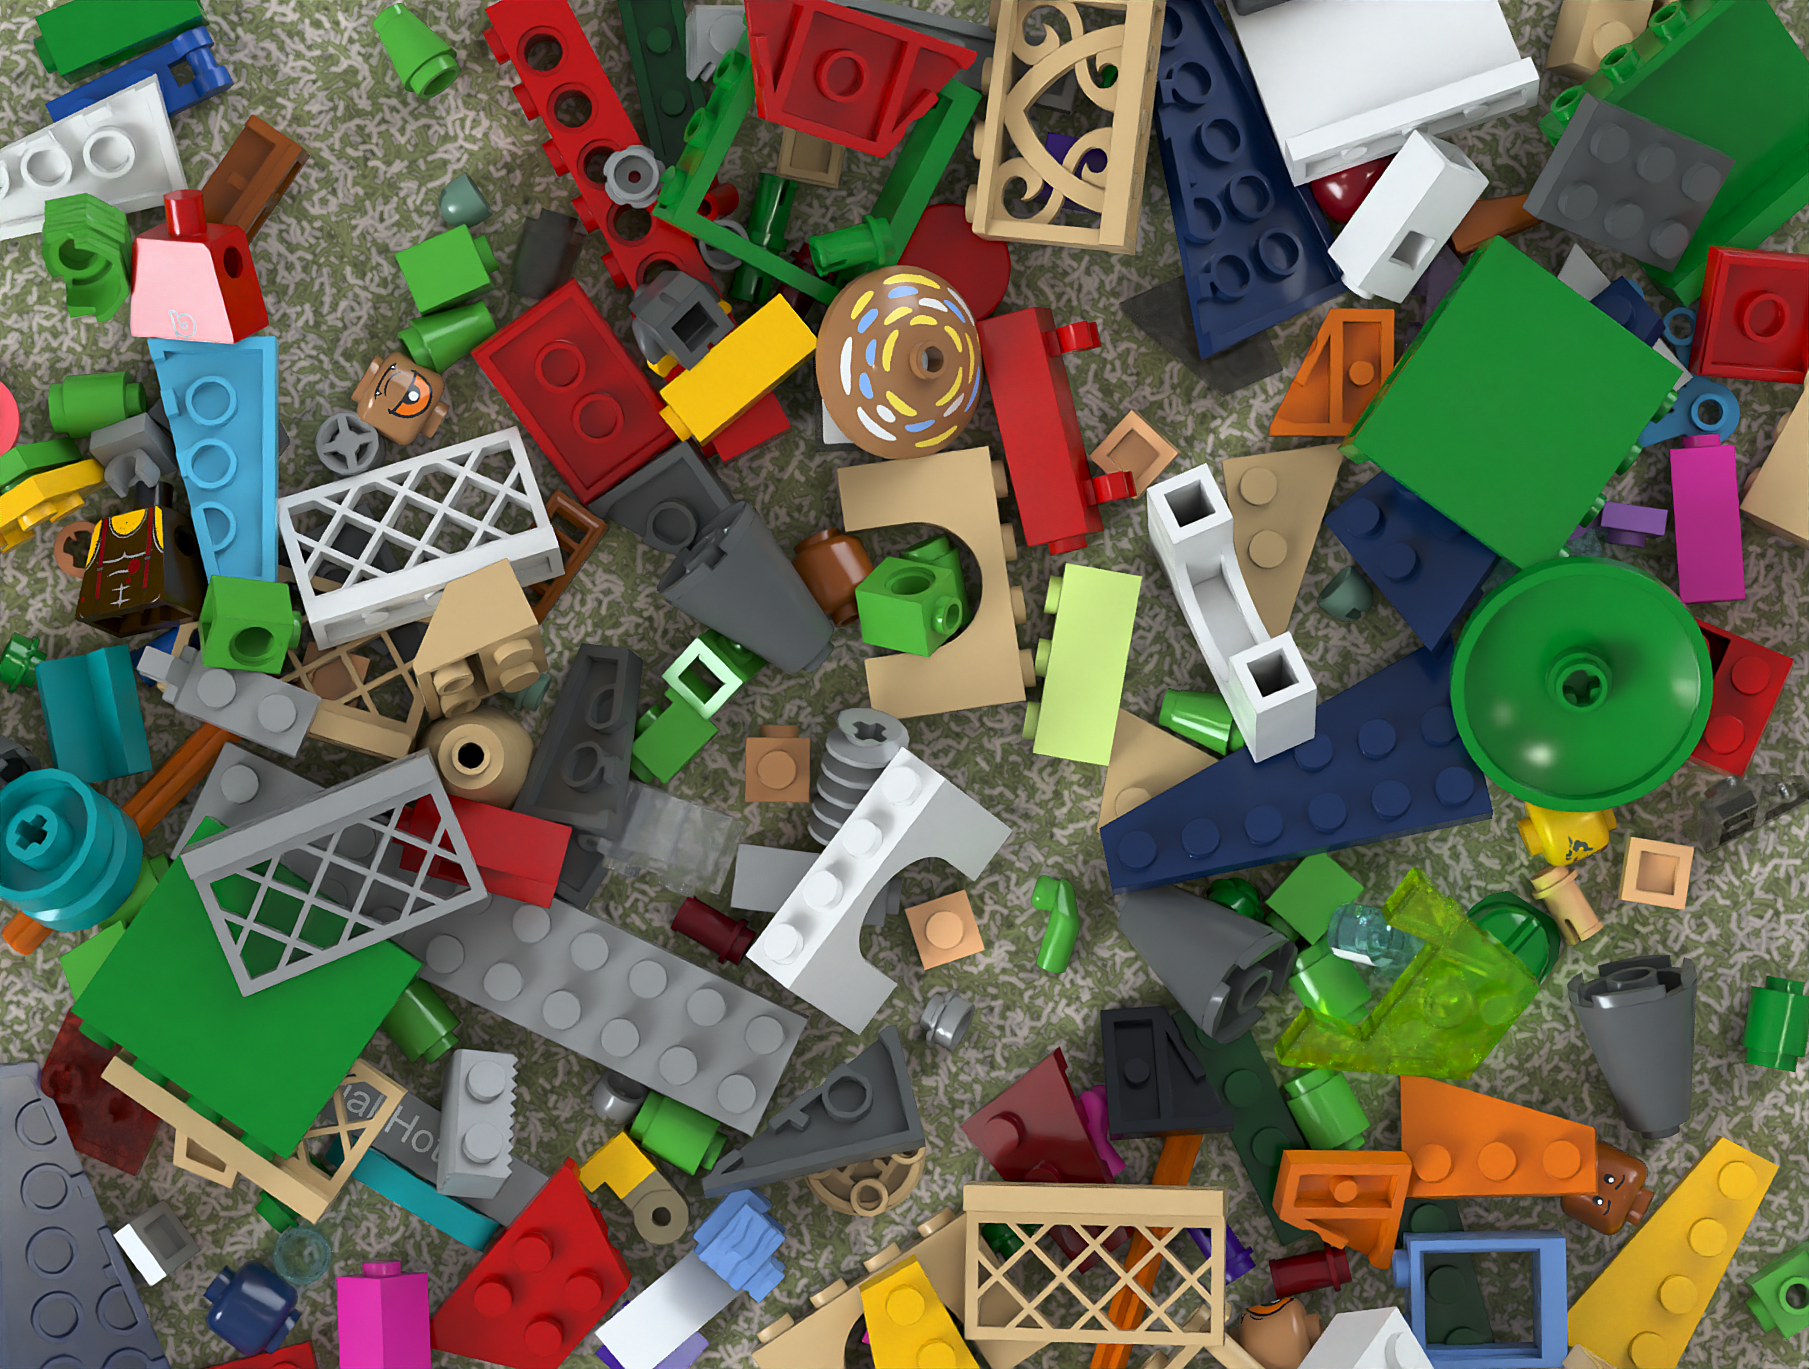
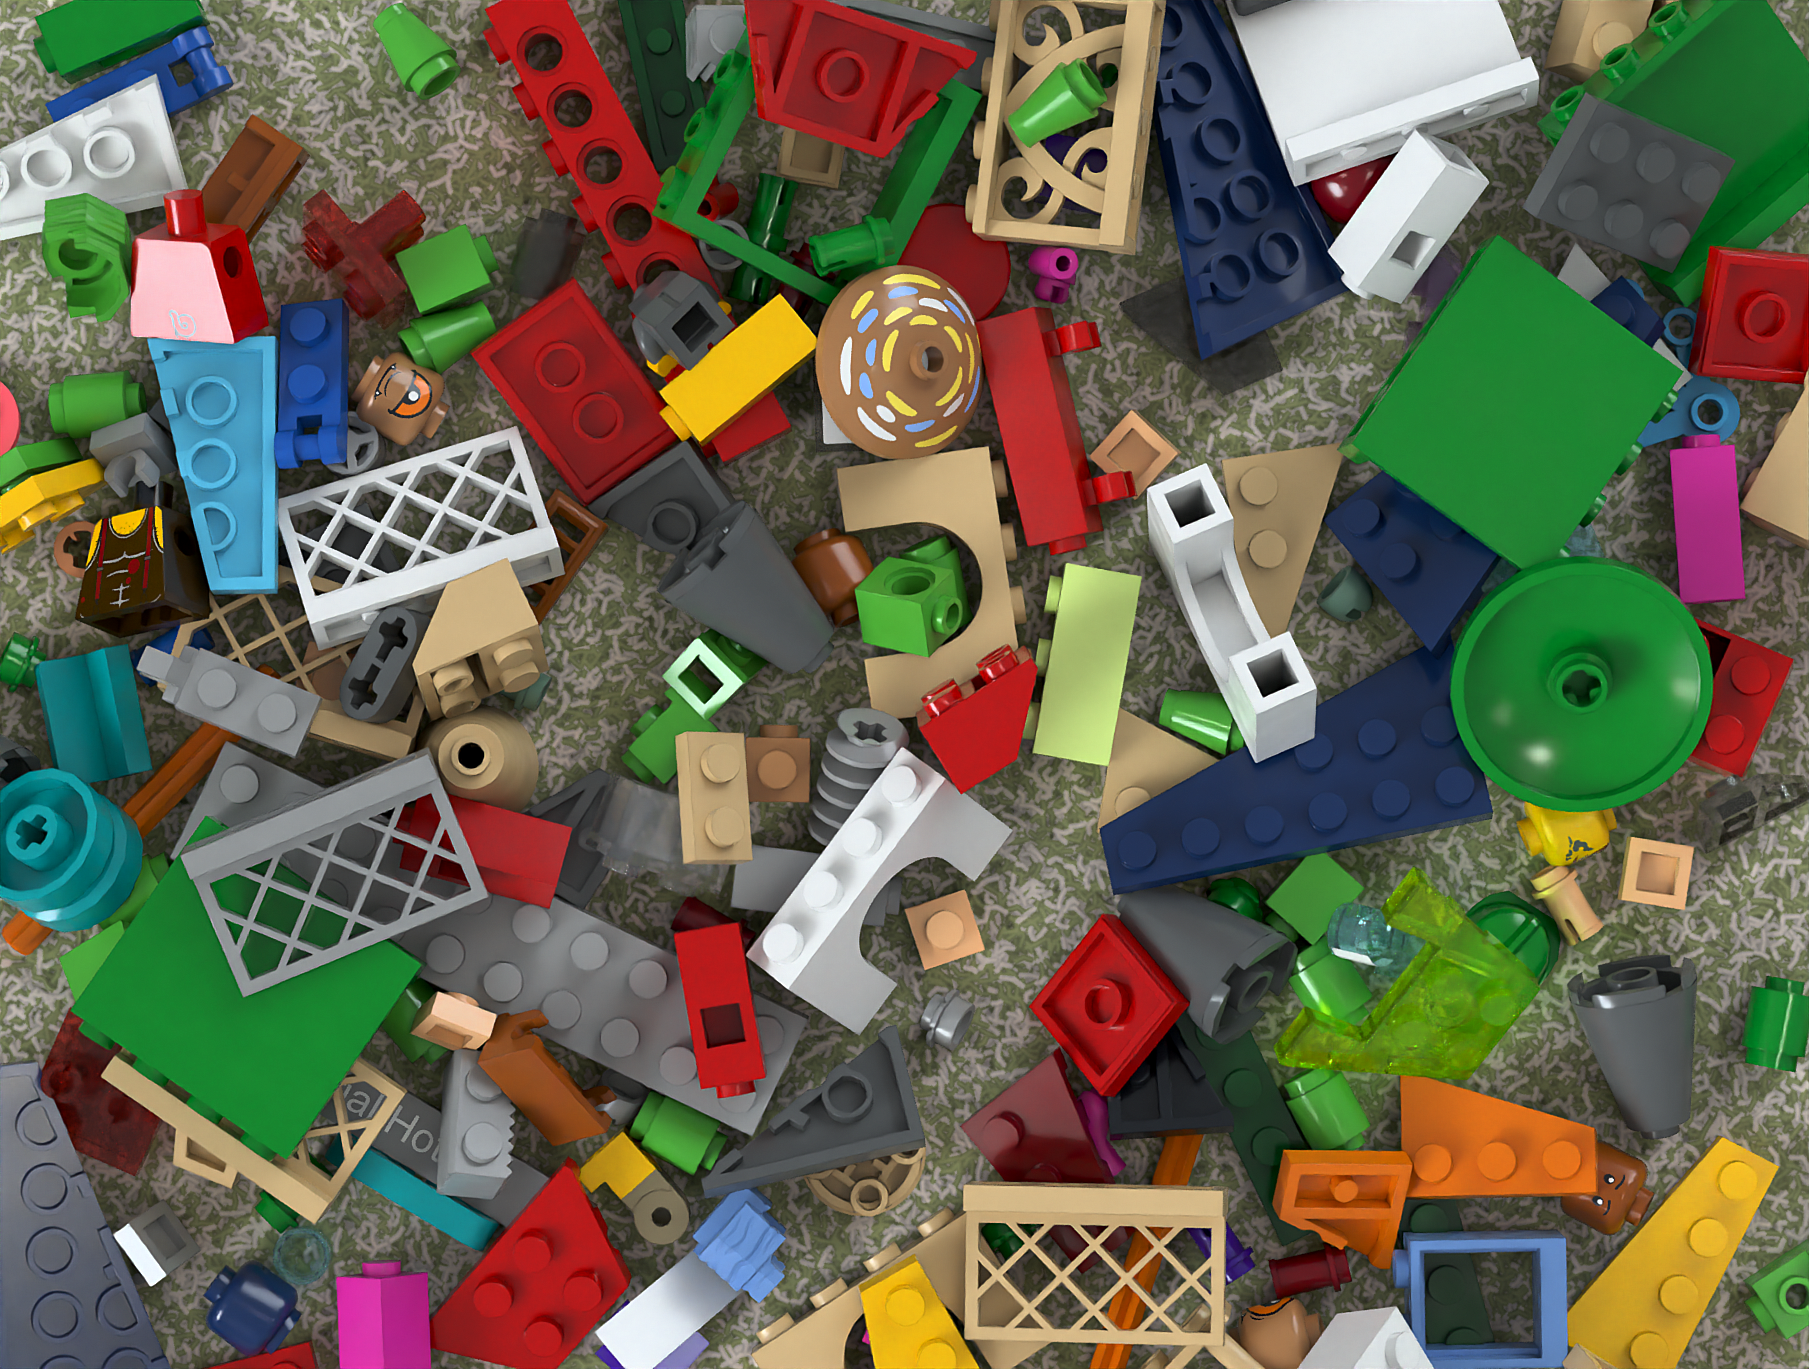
(247, 625): bright green brick -> none
(313, 383): none -> blue plate
(363, 251): none -> clear red plate
(385, 665): none -> dark grey beam
(453, 1021): none -> light nougat plate
(463, 202): sand green hinge -> none
(540, 1083): none -> dark orange hinge
(587, 746): dark grey wing -> none
(619, 167): light grey plate -> none
(713, 798): none -> tan plate
(721, 1008): none -> red brick
(982, 721): none -> red slope
(1056, 271): none -> dark pink arm
(1060, 102): none -> bright green cone
(1063, 922): bright green arm -> none
(1109, 1005): none -> red tile
(1338, 374): orange wing -> none
(1489, 218): dark orange slope -> none
(1626, 524): medium lavender plate -> none

